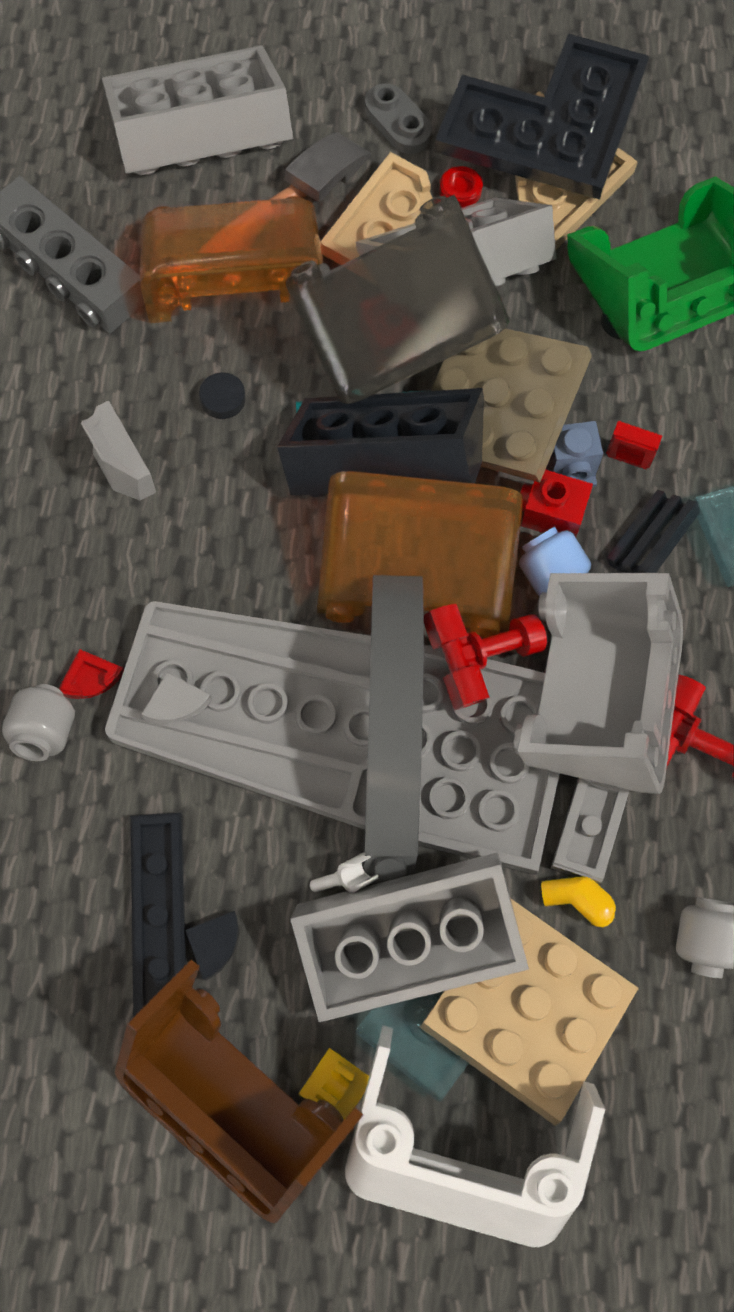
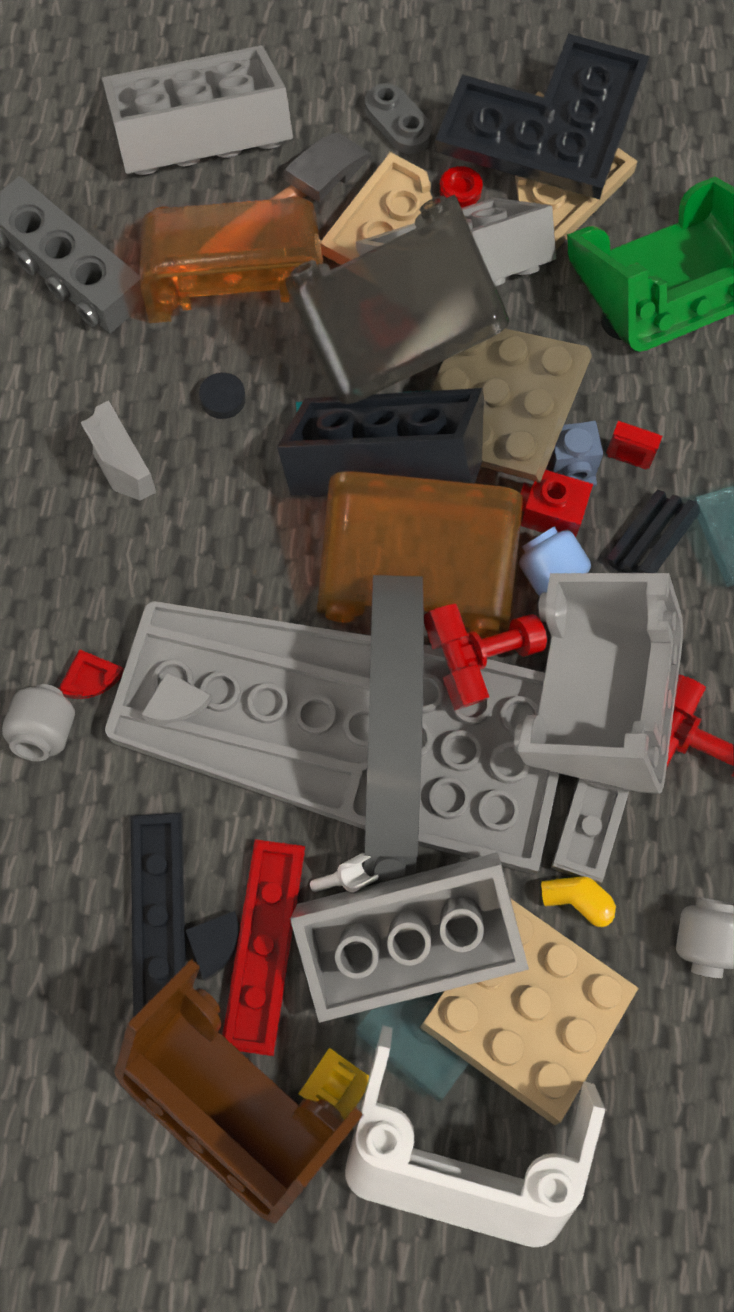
(263, 947): none -> red tile

